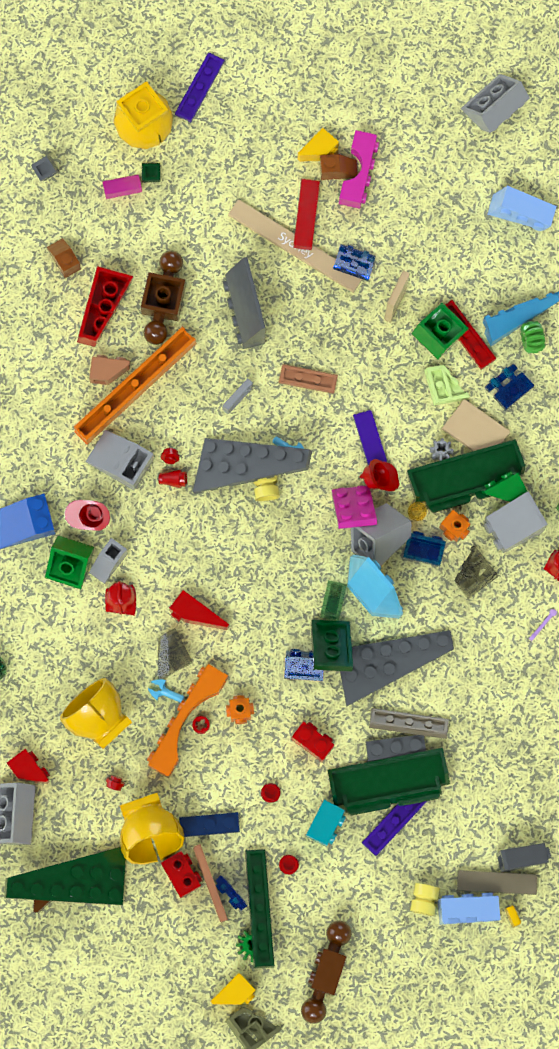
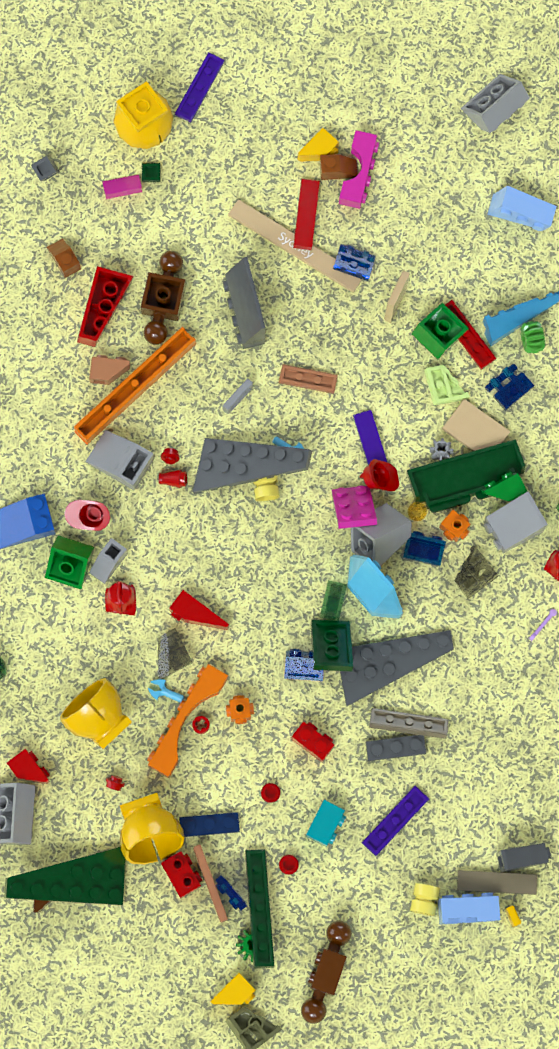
(389, 781): dark green slope -> none

